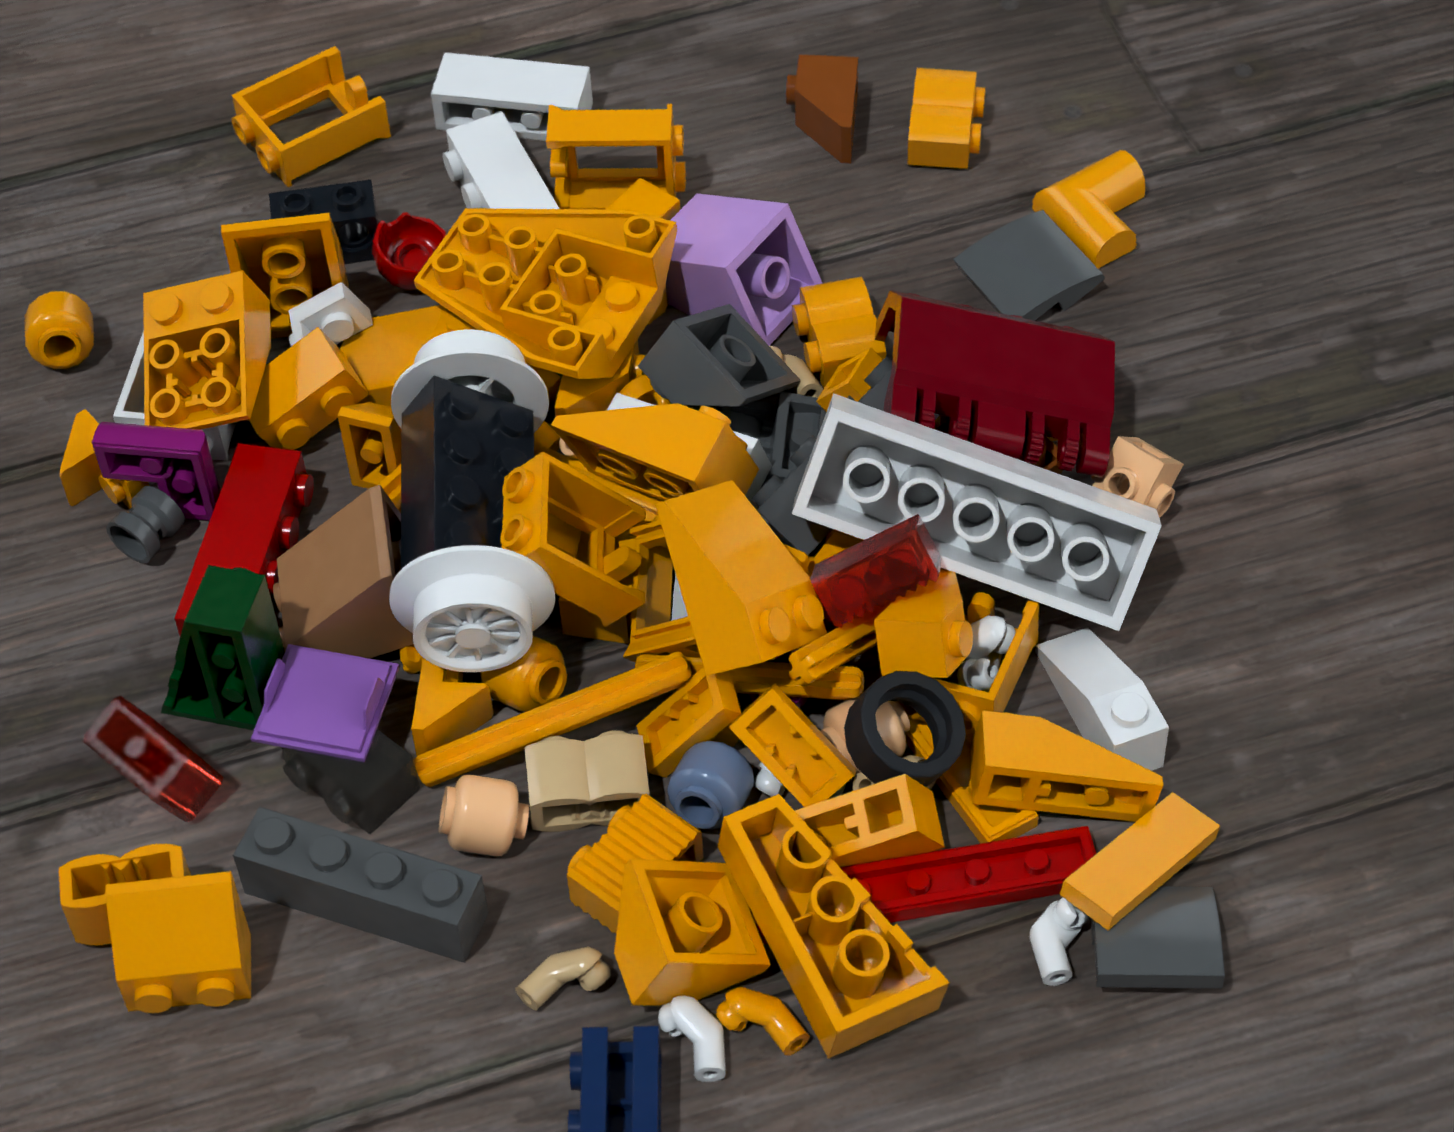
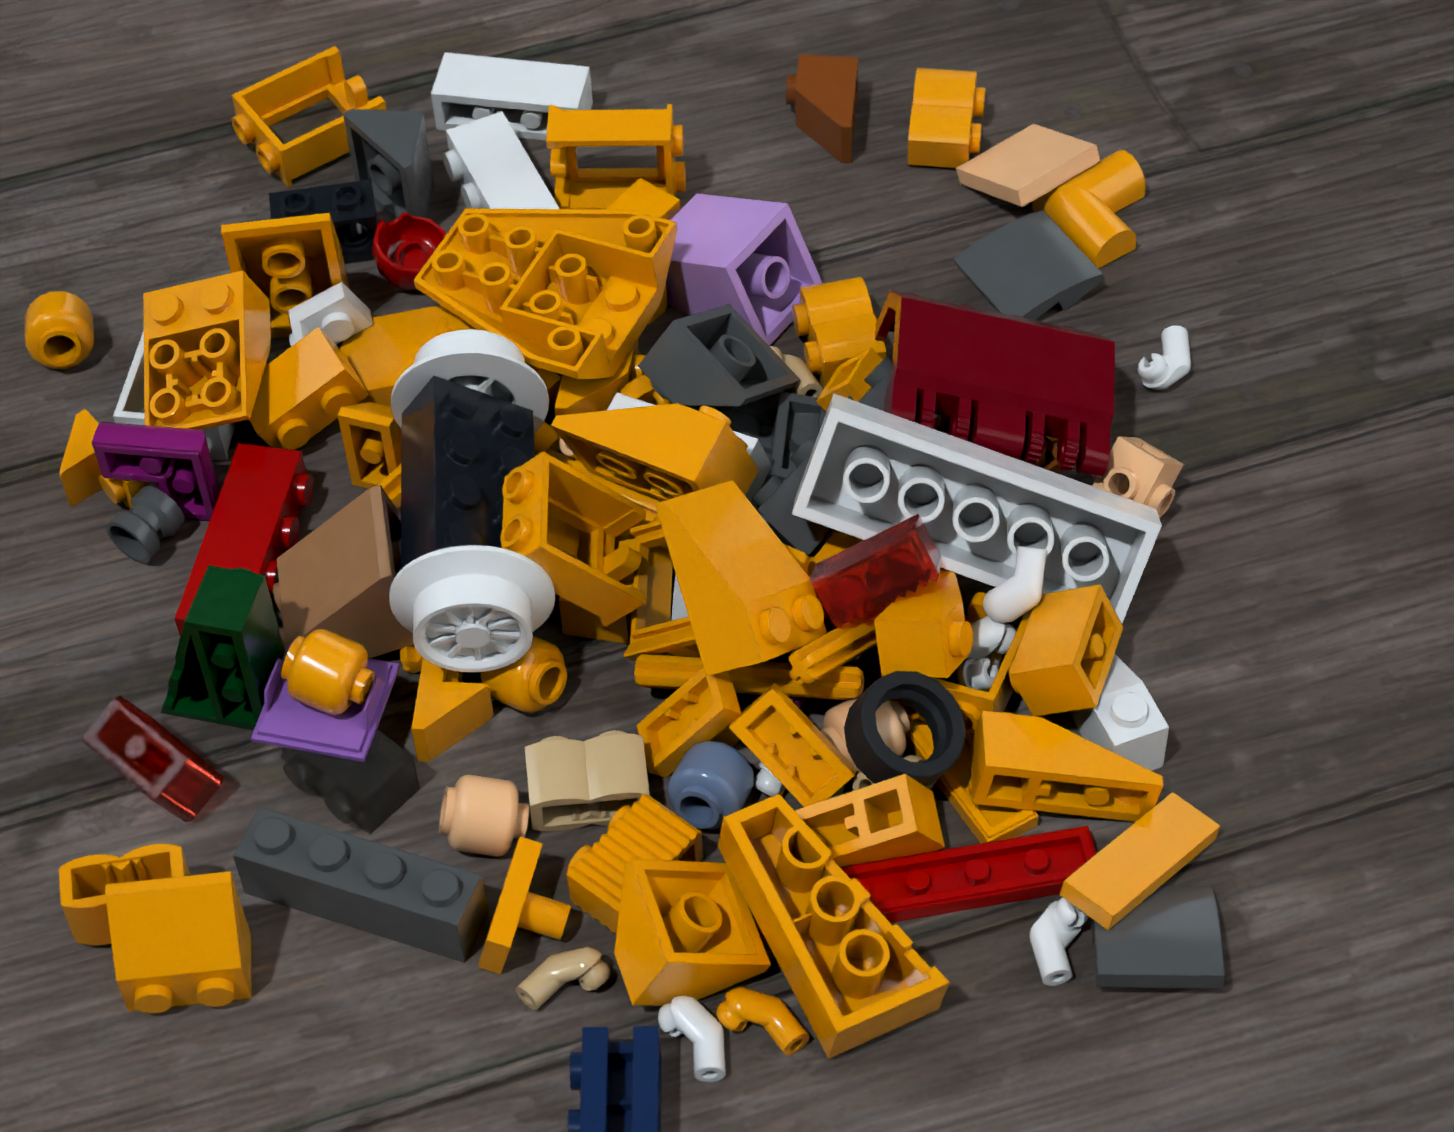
(327, 671): none -> light orange head
(396, 157): none -> dark grey slope
(521, 908): none -> light orange tile
(553, 719): light orange axle -> none
(1019, 592): none -> white arm
(1028, 165): none -> light nougat tile
(1066, 651): none -> light orange brick
(1173, 363): none -> white arm

